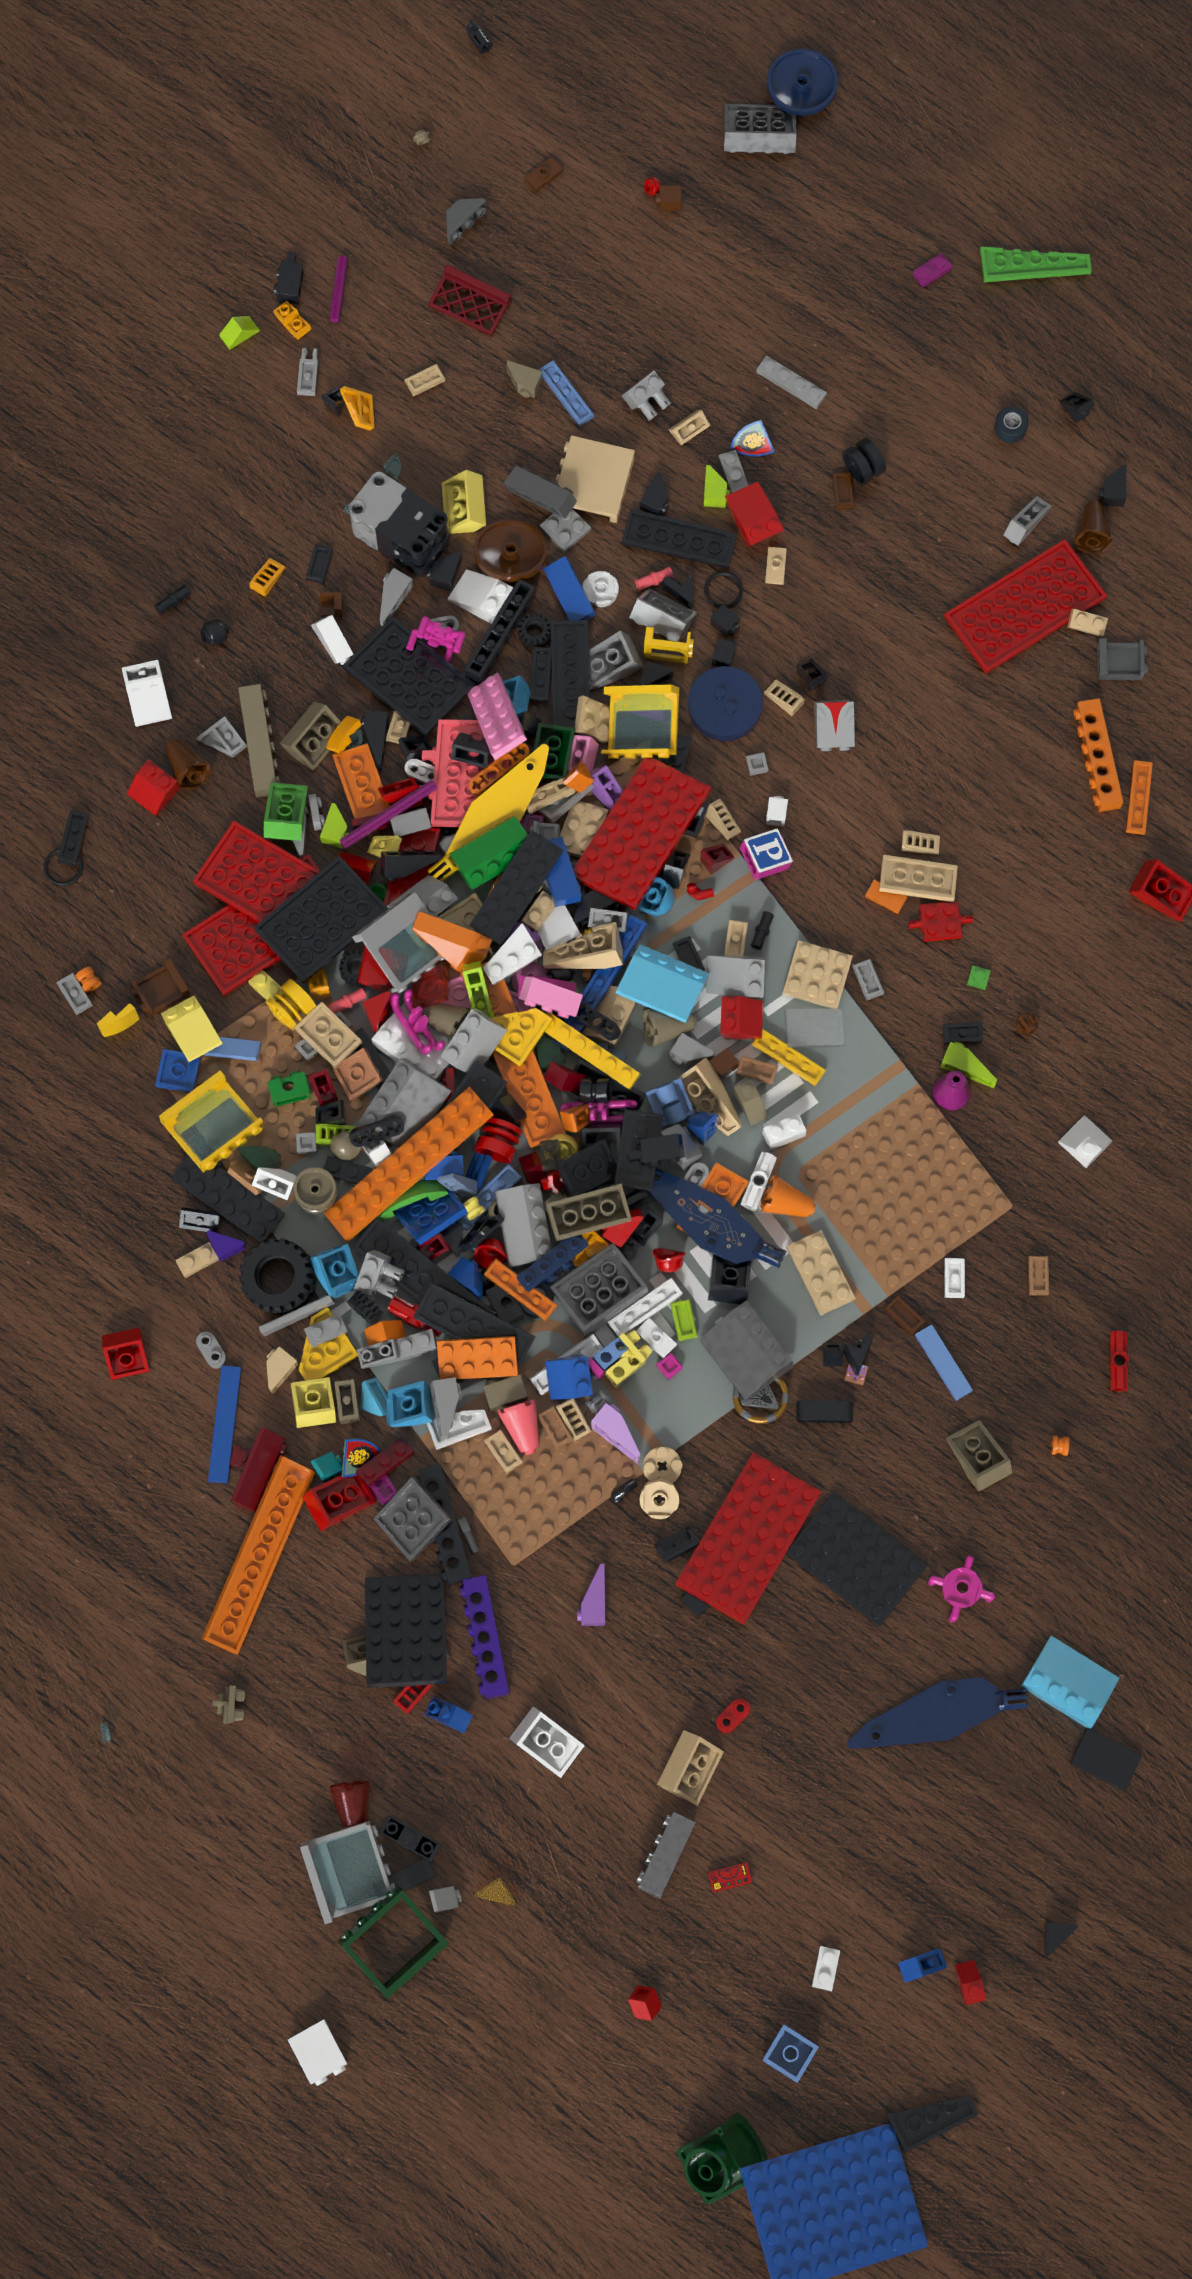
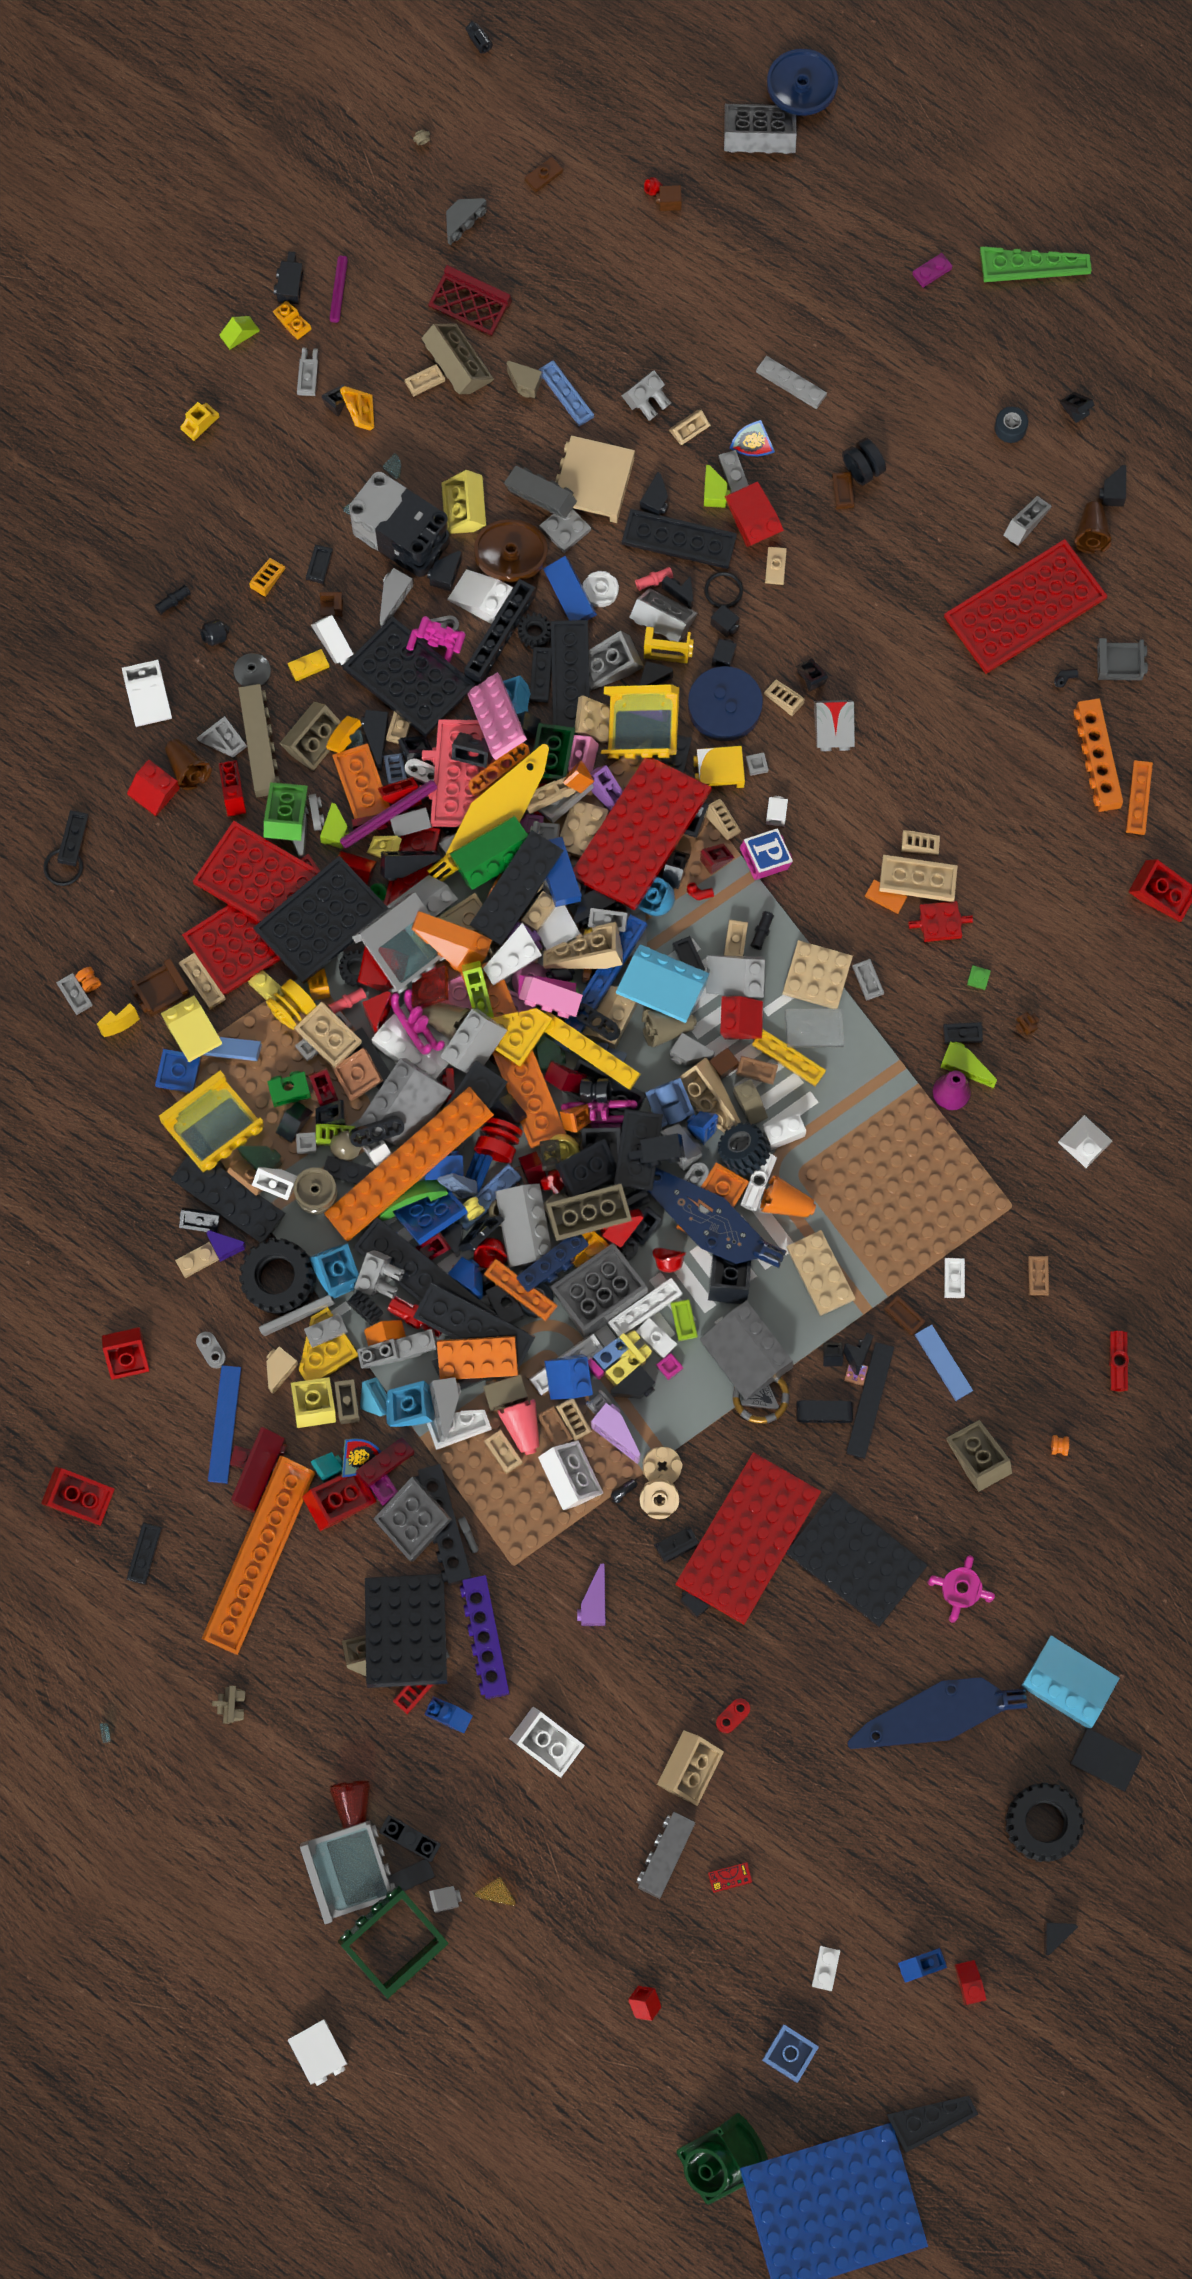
(77, 1496): none -> red slope
(144, 1553): none -> black tile
(198, 420): none -> yellow brick
(202, 981): none -> tan plate
(232, 788): none -> red slope
(252, 677): none -> dark grey dish
(293, 1121): none -> black slope
(308, 665): none -> yellow plate
(394, 758): none -> sand blue slope
(456, 358): none -> dark tan slope
(570, 1474): none -> white slope
(635, 1385): none -> black slope
(720, 766): none -> yellow panel
(744, 1148): none -> black wheel
(870, 1400): none -> black tile
(1063, 676): none -> black arm
(1072, 1820): none -> black tyre
(1087, 622): tan plate -> none

